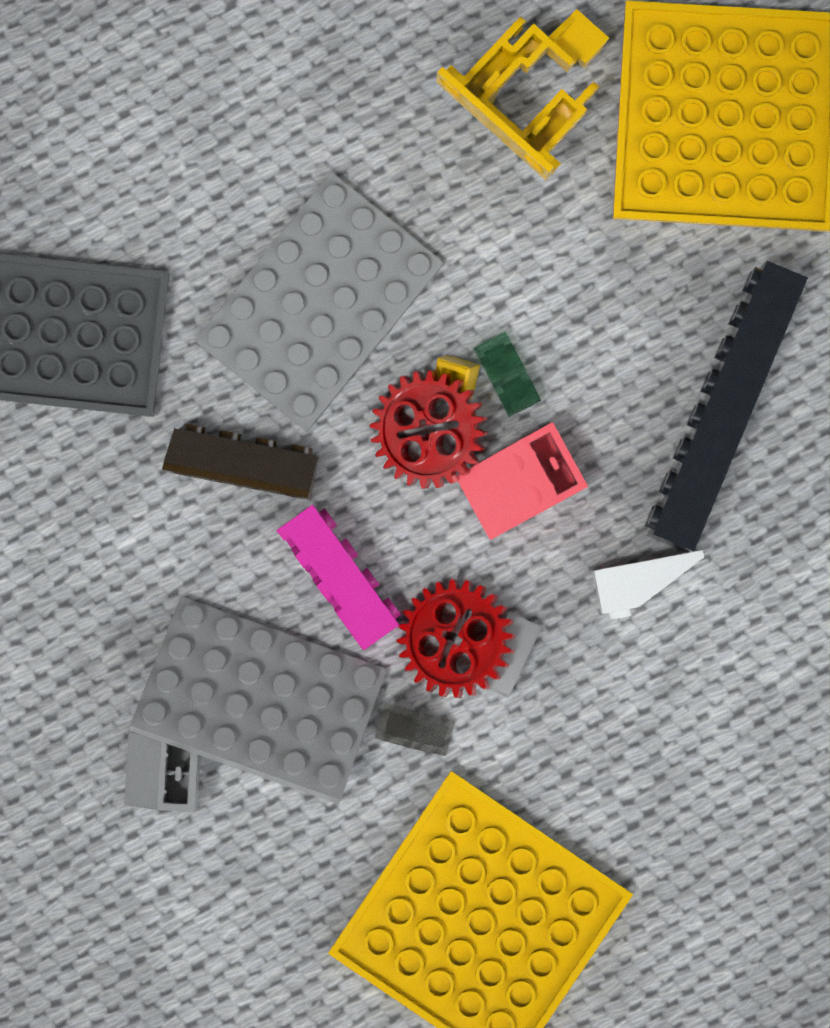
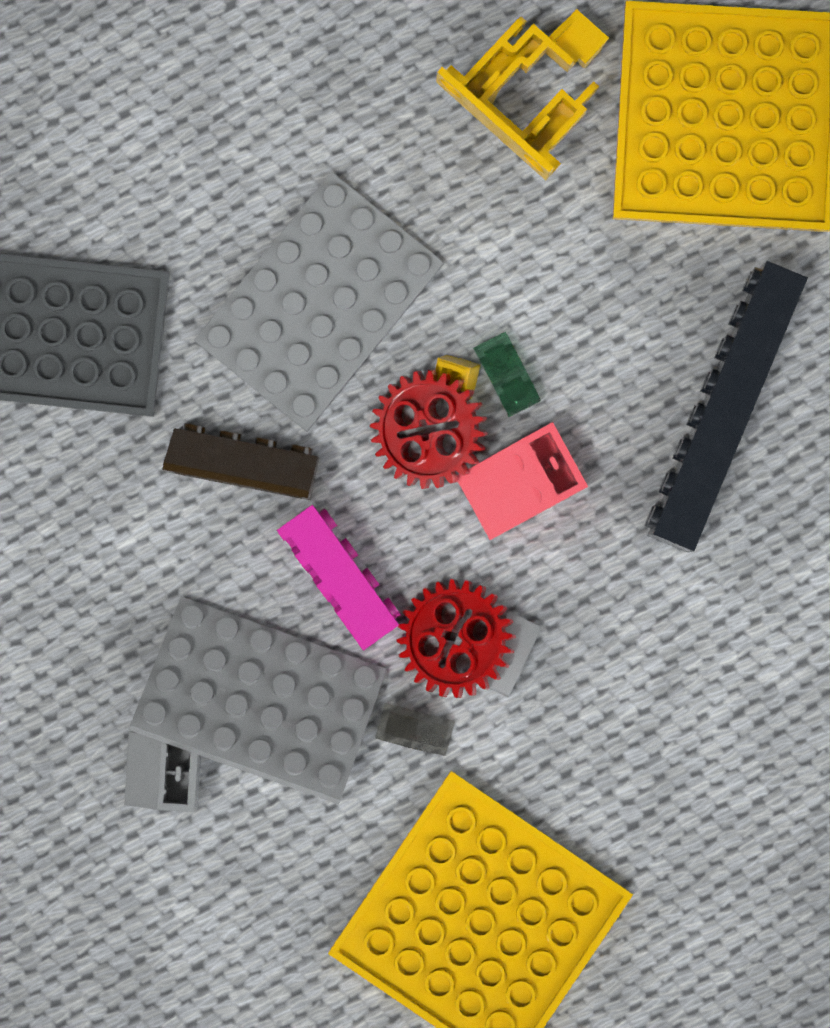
(635, 583): white slope -> none

